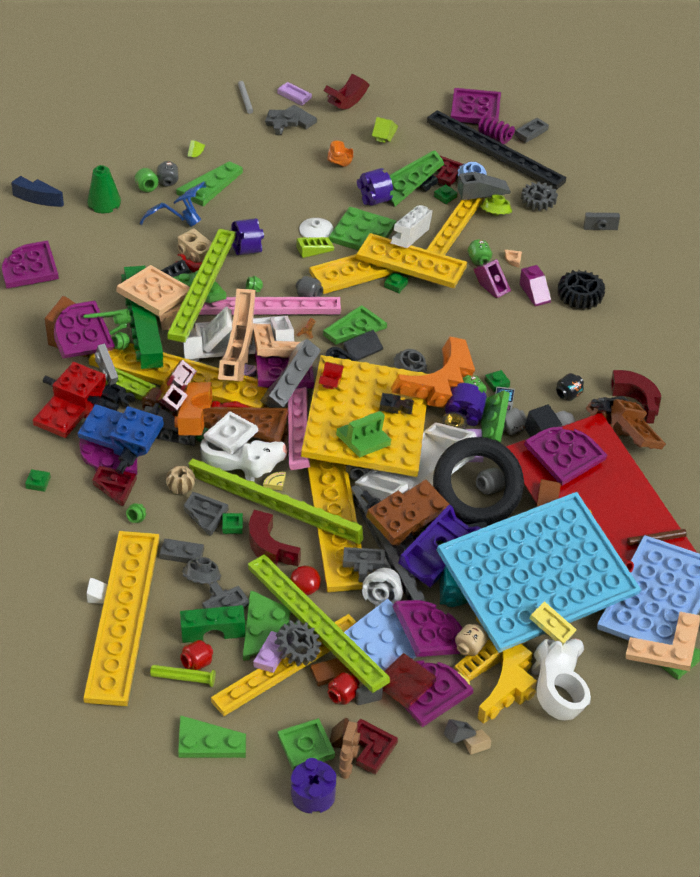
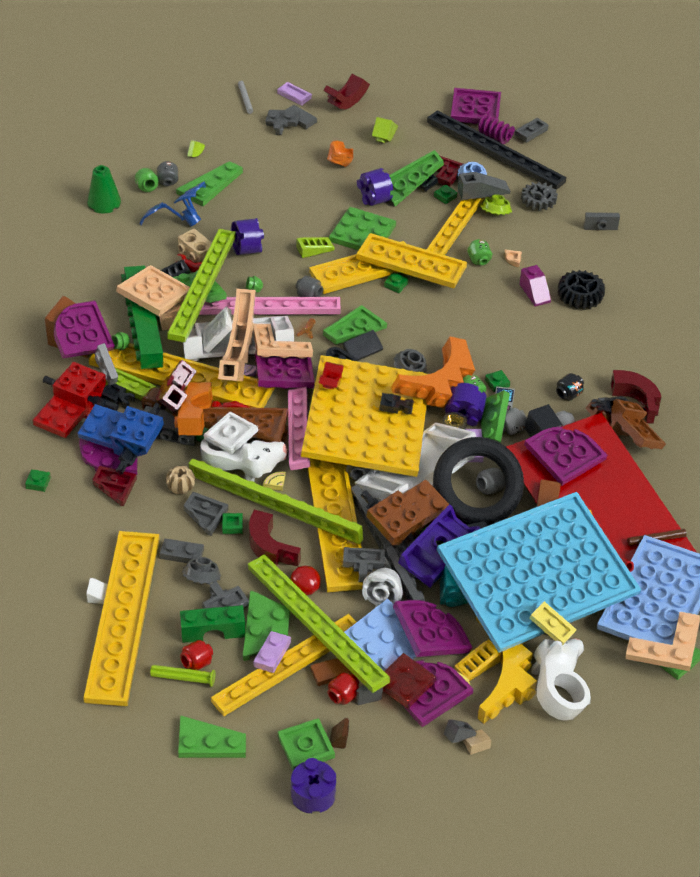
(29, 265): magenta plate -> none
(37, 192): dark blue slope -> none
(120, 317): bright green plant -> none
(136, 513): bright green plate -> none
(287, 382): arch -> none
(298, 643): dark grey gear -> none
(316, 228): white dish -> none
(349, 749): medium nougat plate -> none
(365, 434): bright green bracket -> none
(377, 746): dark red plate -> none
(412, 226): white brick -> none
(471, 639): tan head -> none
(492, 278): magenta slope -> none

